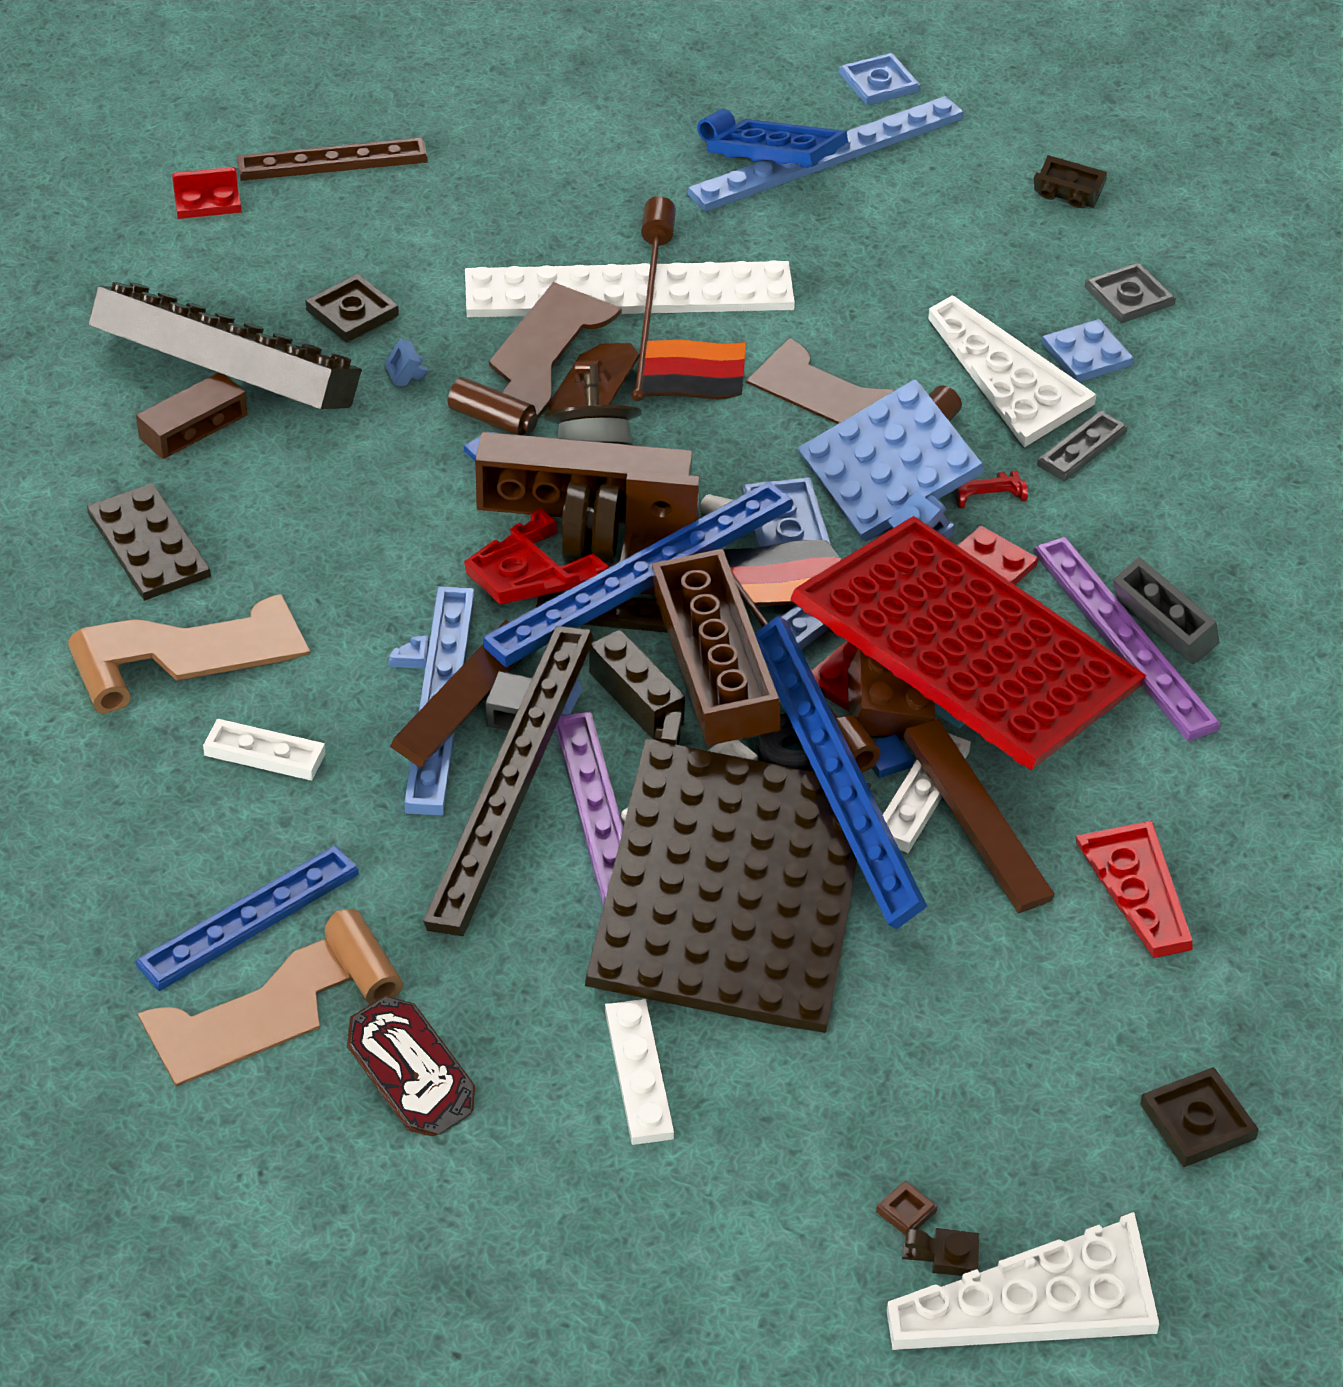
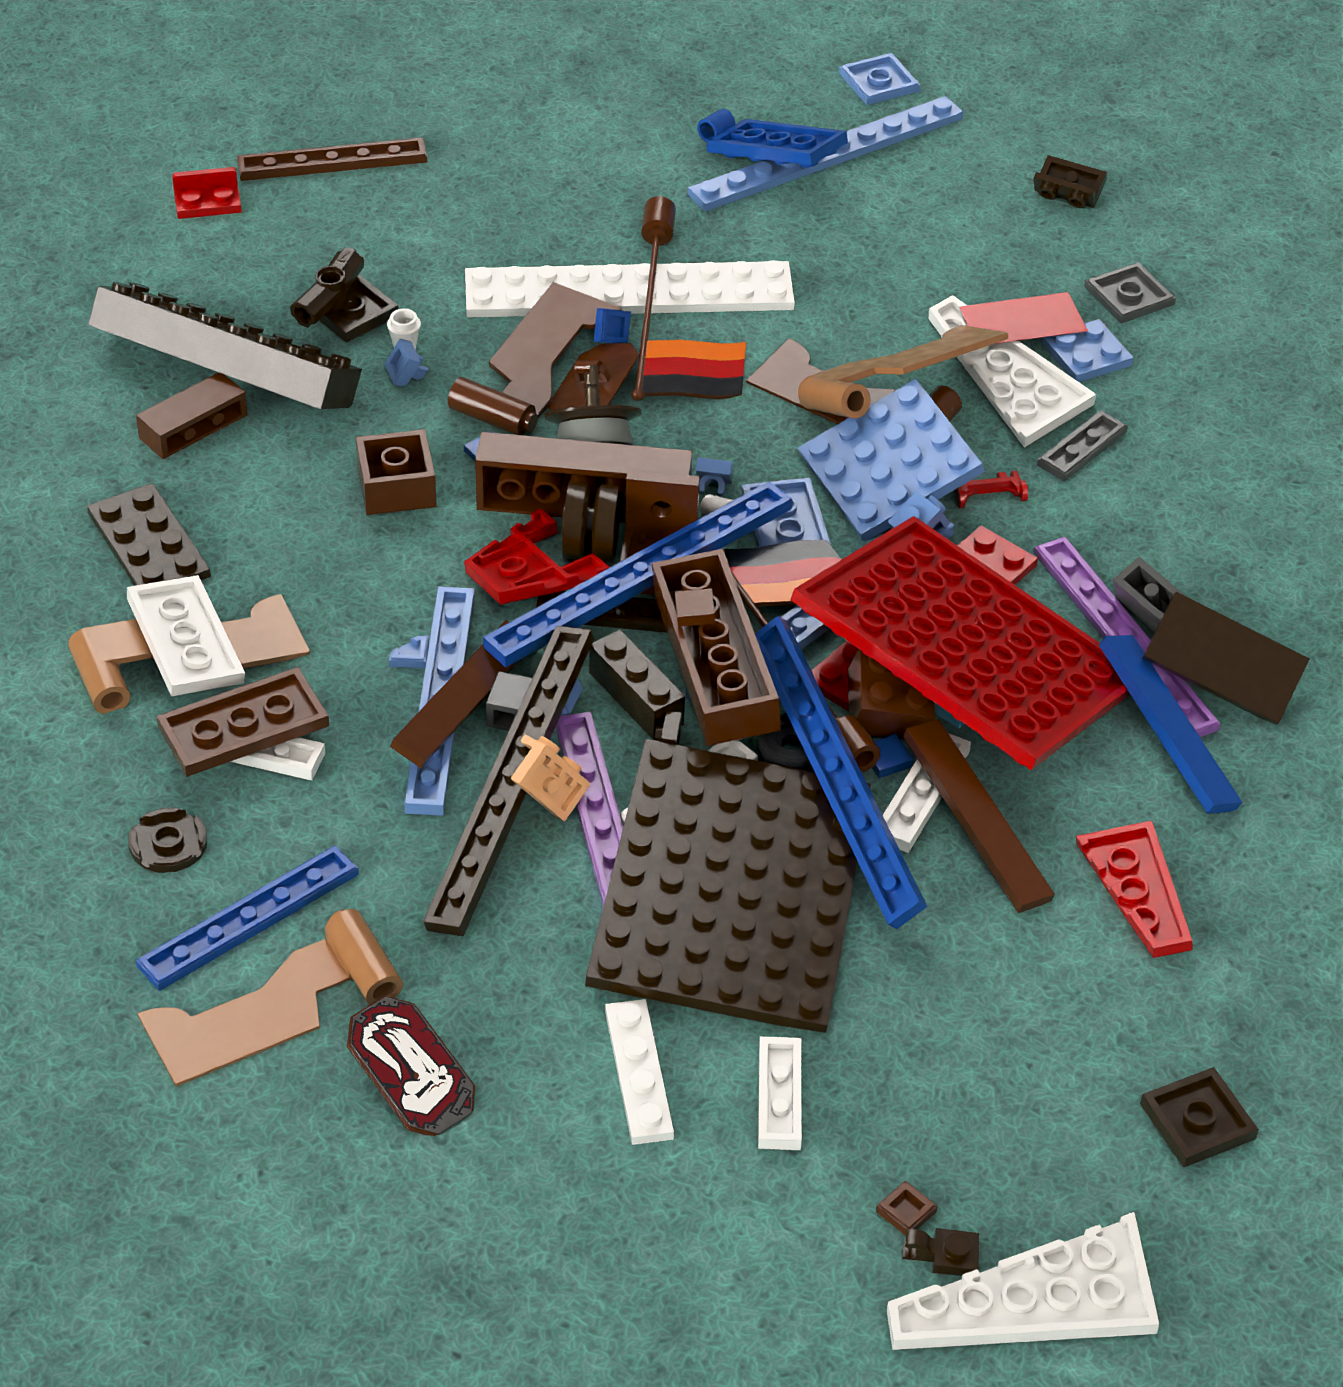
(178, 844): none -> tile
(185, 635): none -> white plate
(242, 721): none -> reddish brown plate
(330, 288): none -> dark brown piece
(396, 472): none -> reddish brown brick
(404, 325): none -> white cone
(550, 778): none -> light nougat bracket
(612, 326): none -> blue tile
(695, 607): none -> tile
(714, 472): none -> medium blue tile
(779, 1093): none -> white plate
(835, 394): none -> medium nougat door
(1027, 316): none -> sticker
(1170, 724): none -> blue tile
(1226, 658): none -> dark brown tile

